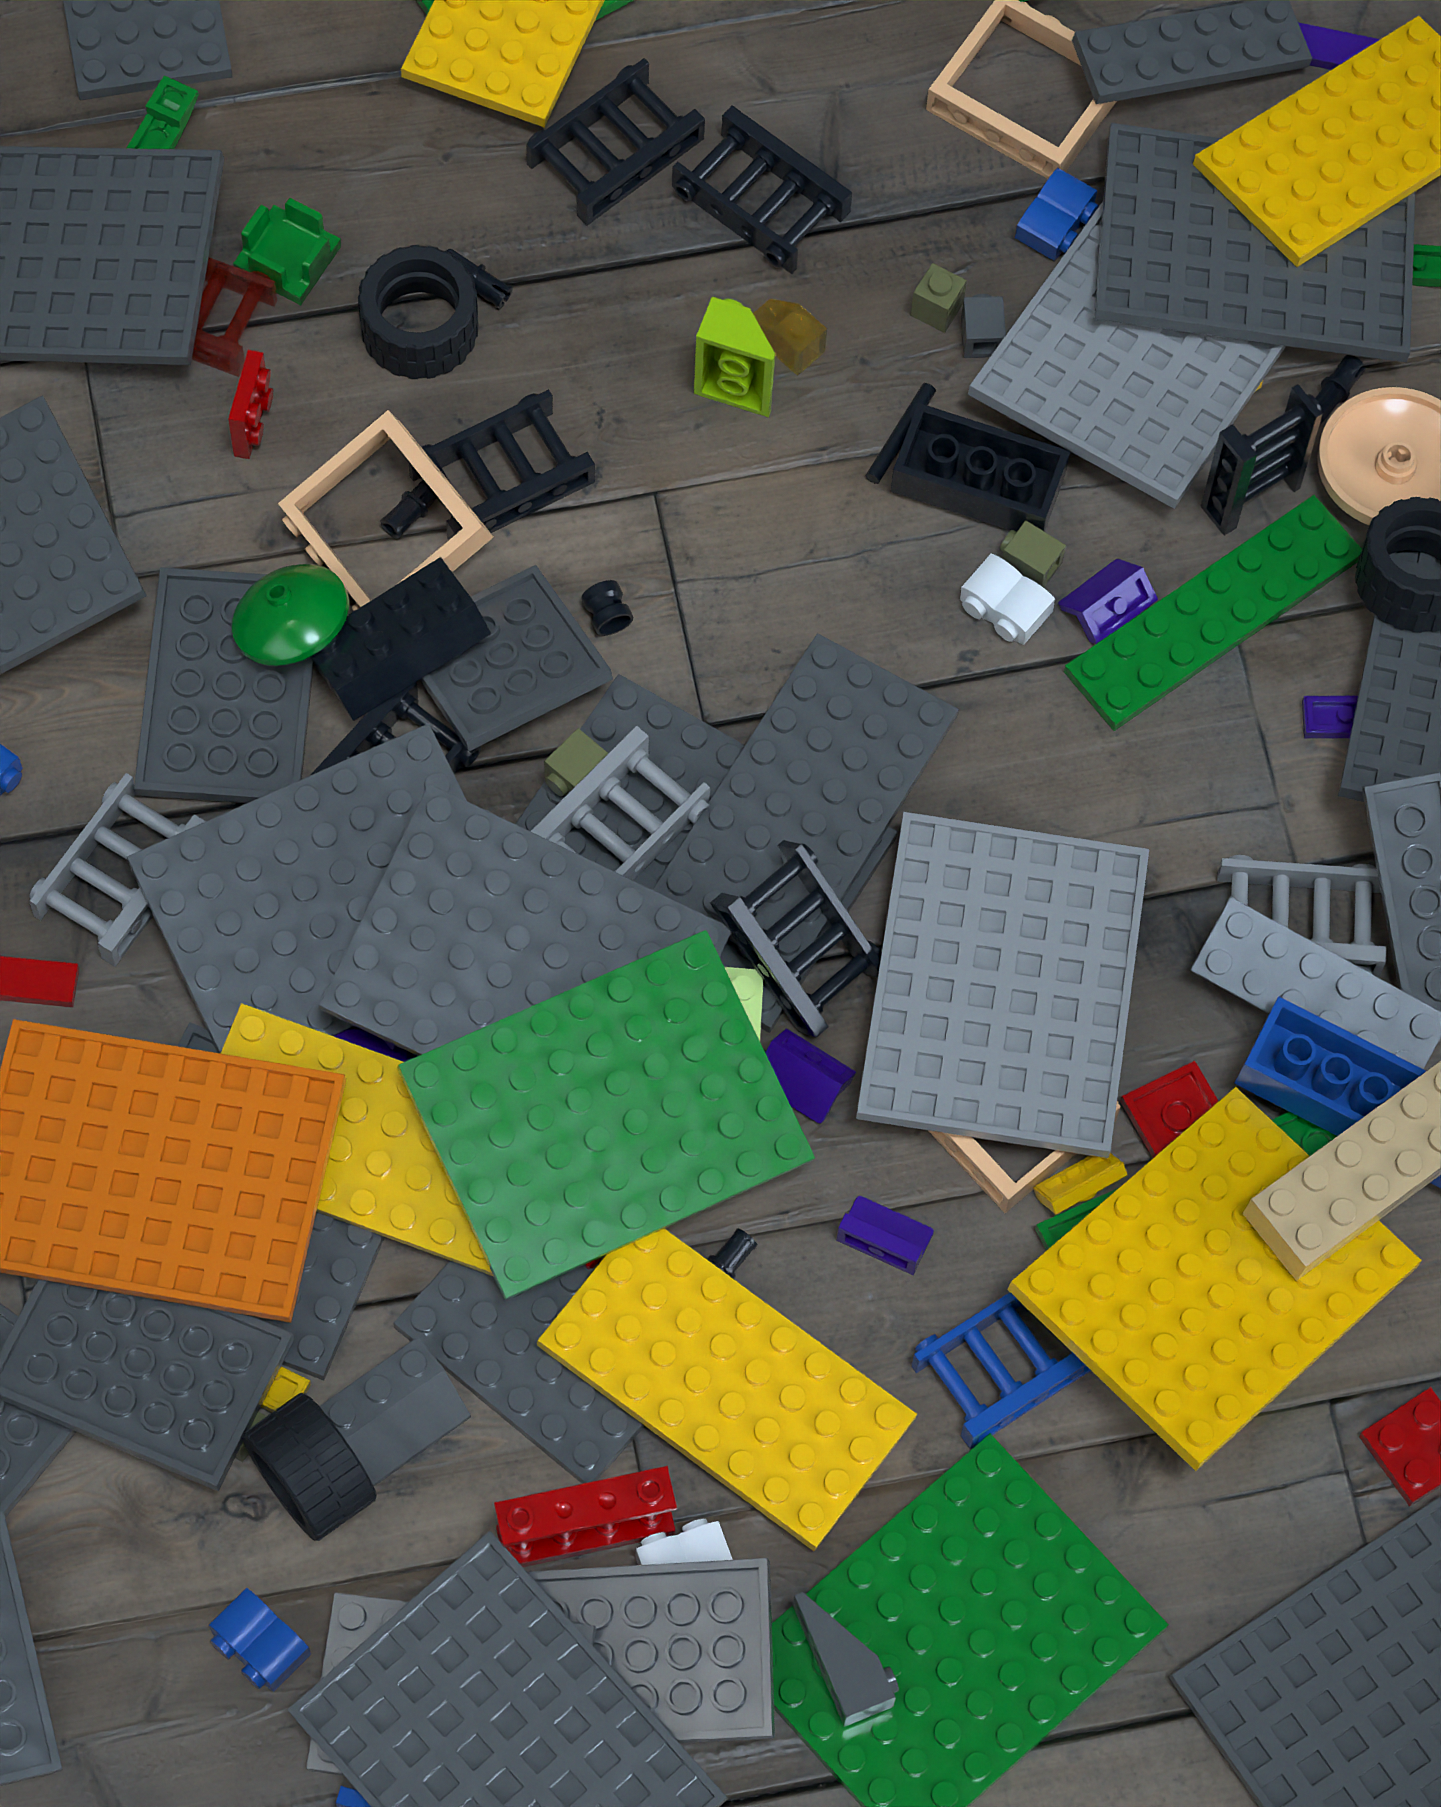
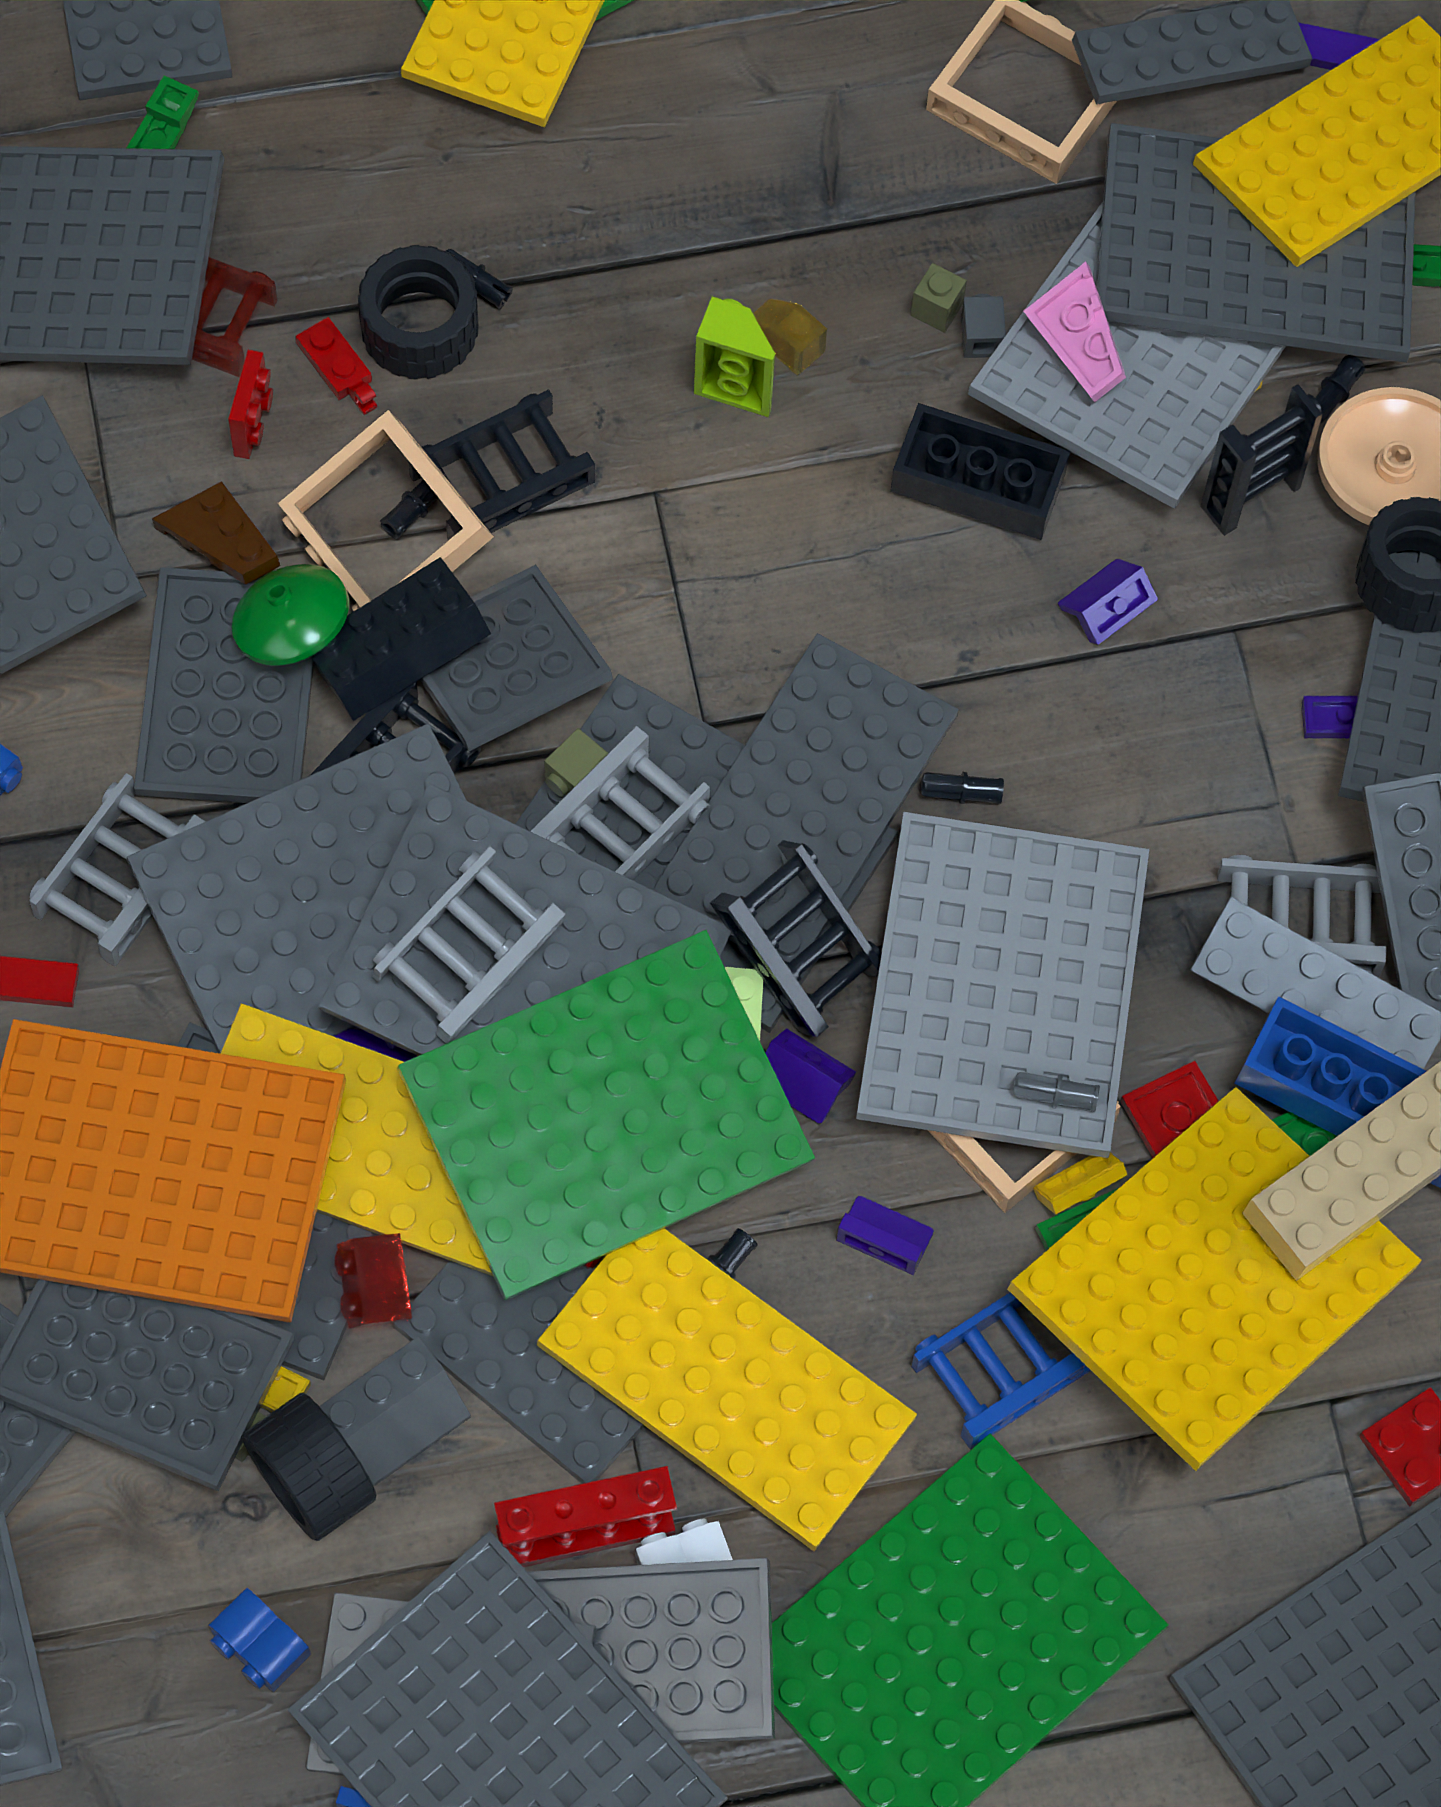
(221, 531): none -> reddish brown wing
(288, 248): green panel -> none
(337, 363): none -> red plate
(373, 1281): none -> clear red brick
(482, 985): none -> light grey fence
(607, 607): black wheel -> none
(622, 175): black fence -> none
(768, 155): black fence -> none
(849, 1668): dark grey slope -> none
(898, 435): black bar -> none
(962, 787): none -> black axle
(1006, 599): white brick -> none
(1033, 553): olive brick -> none
(1056, 1091): none -> dark grey axle
(1057, 214): blue brick -> none
(1079, 332): none -> bright pink wing
(1213, 612): green plate -> none

